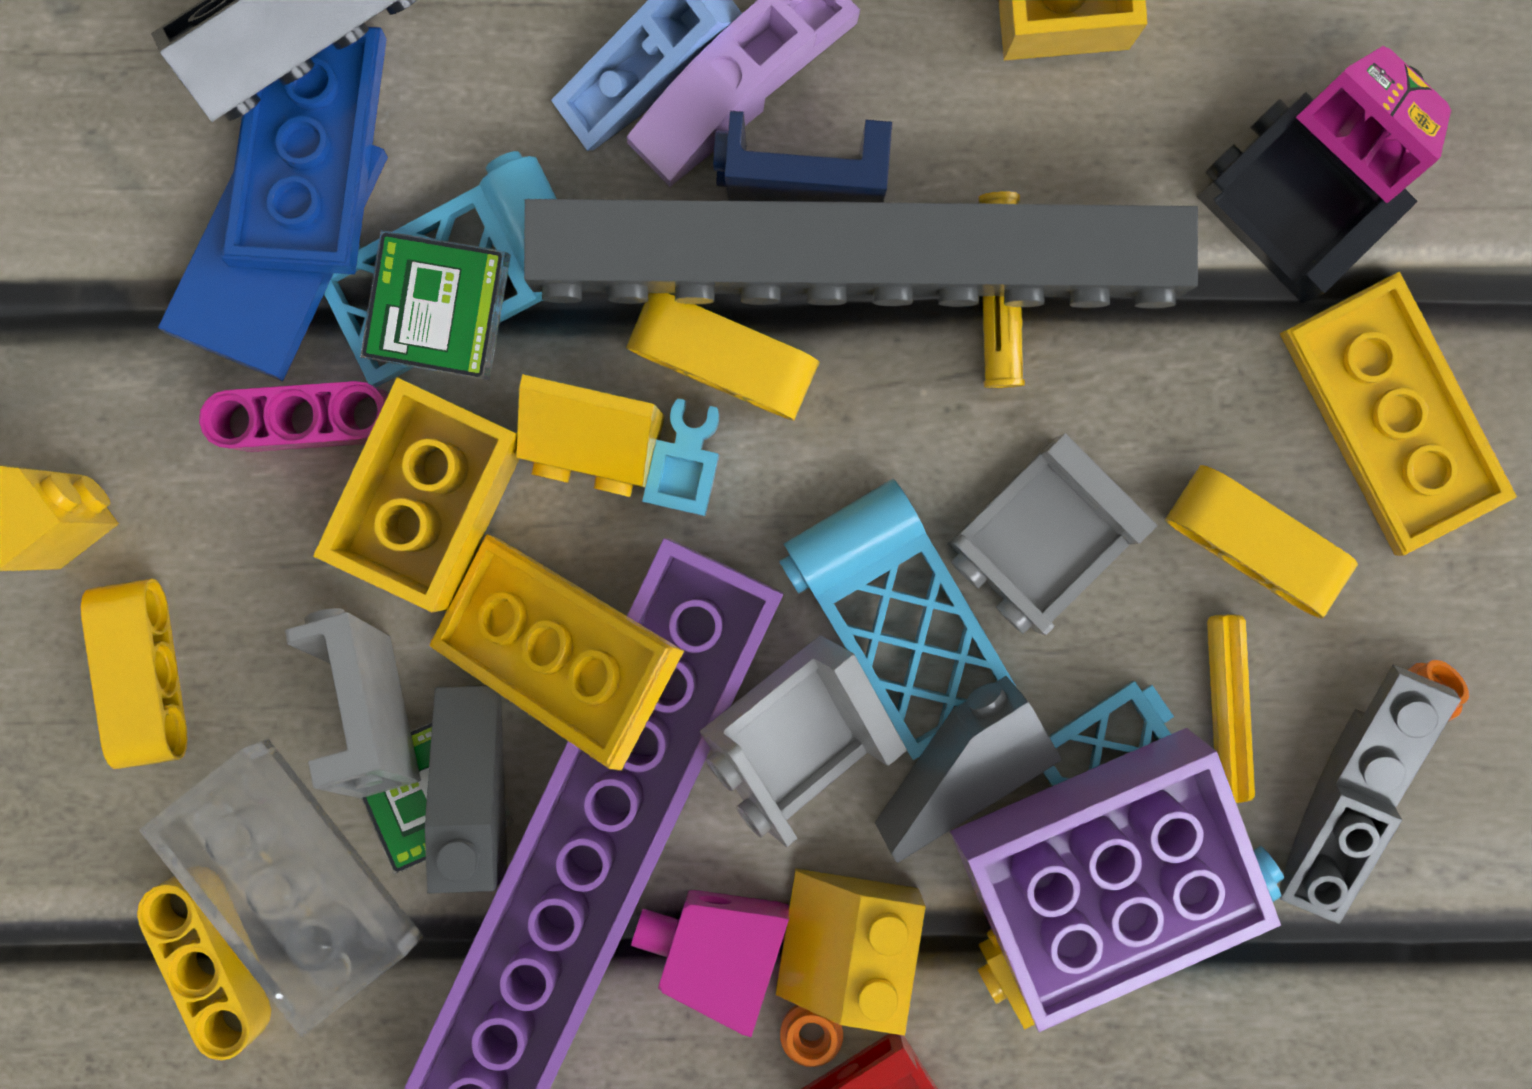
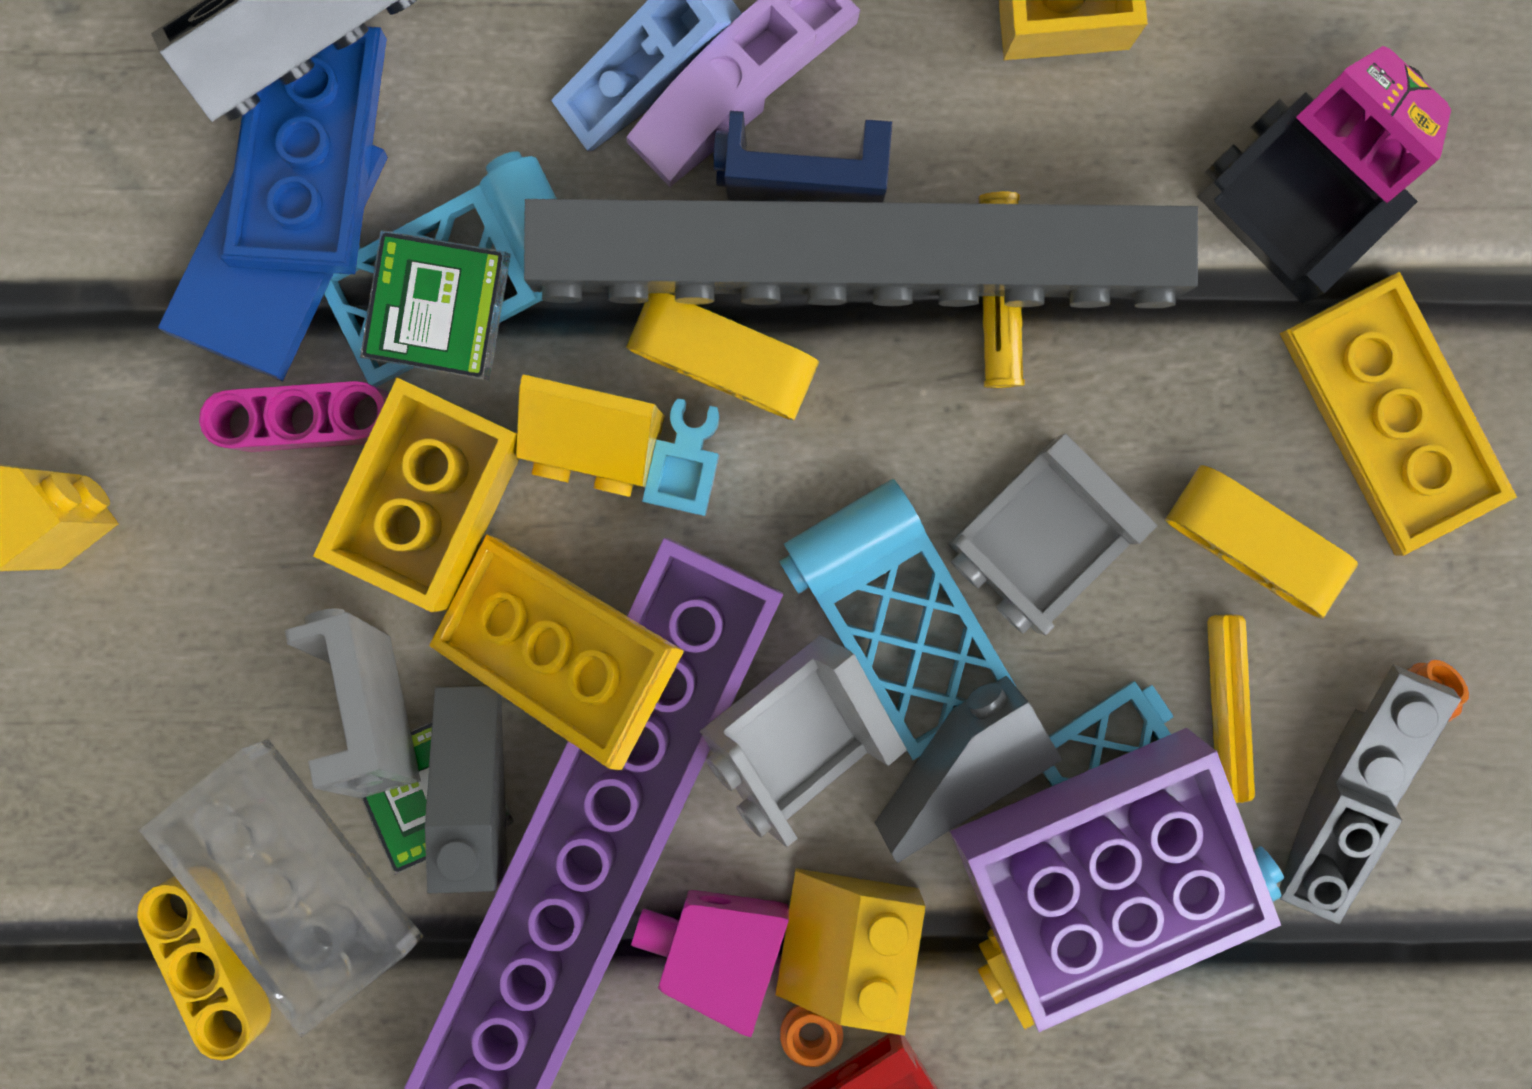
(134, 674): yellow beam -> none

